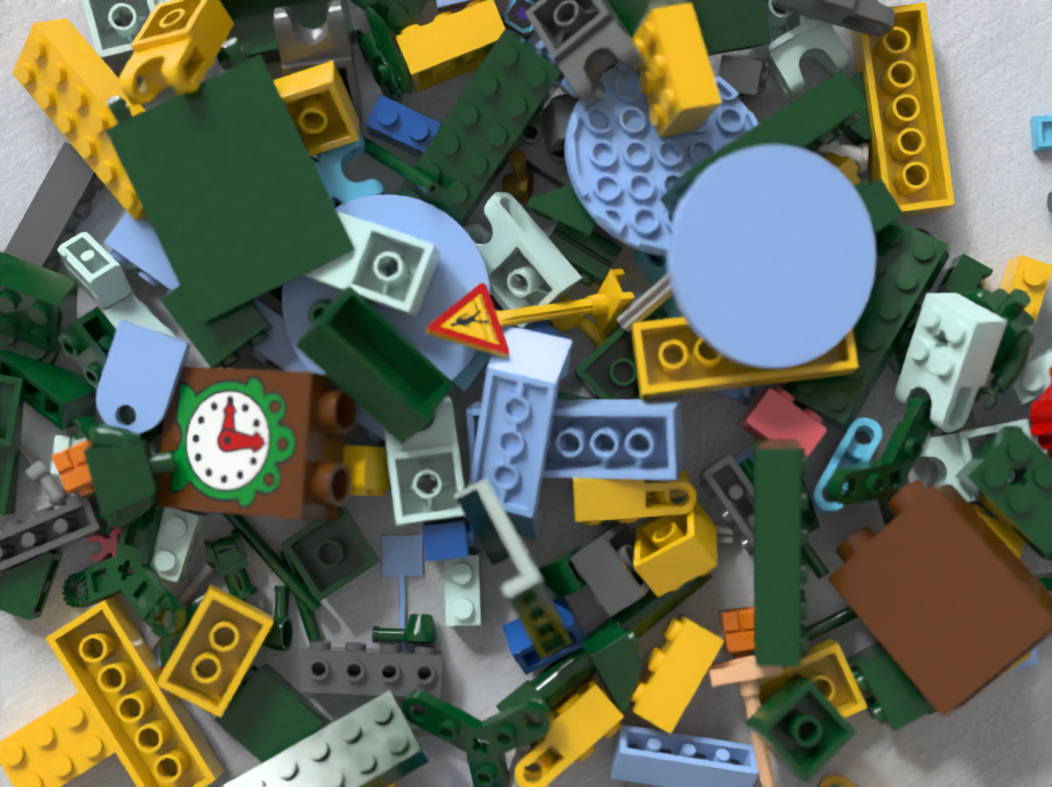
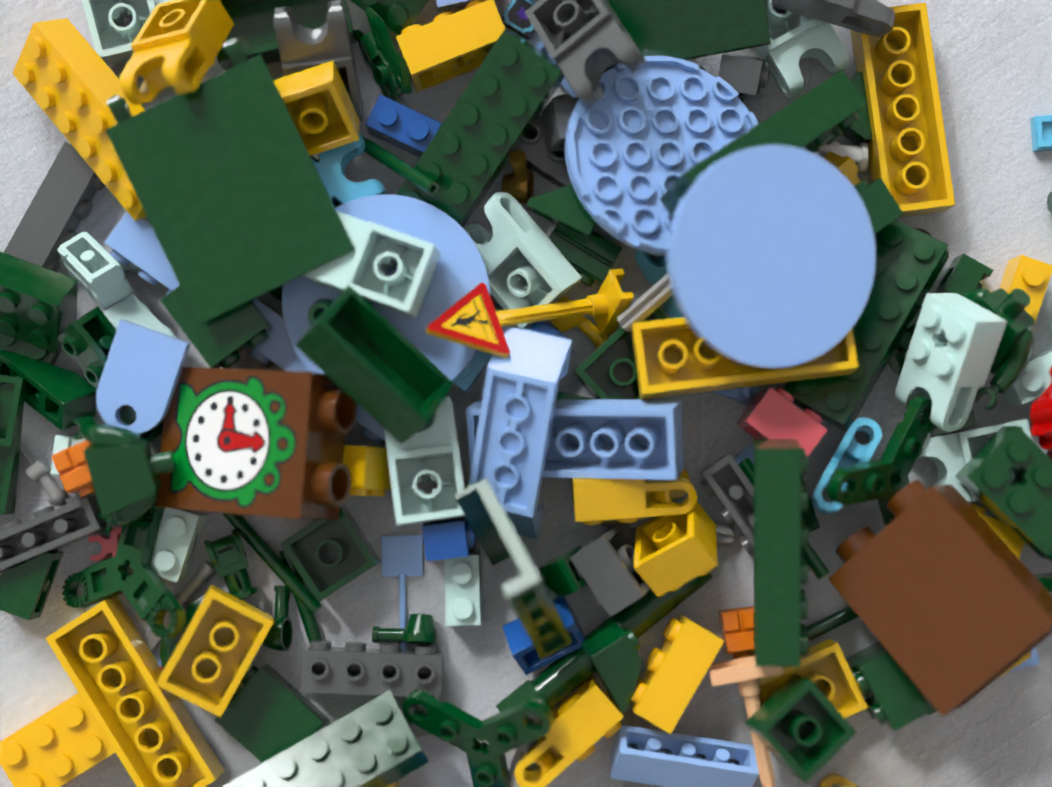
(676, 71): yellow brick -> none

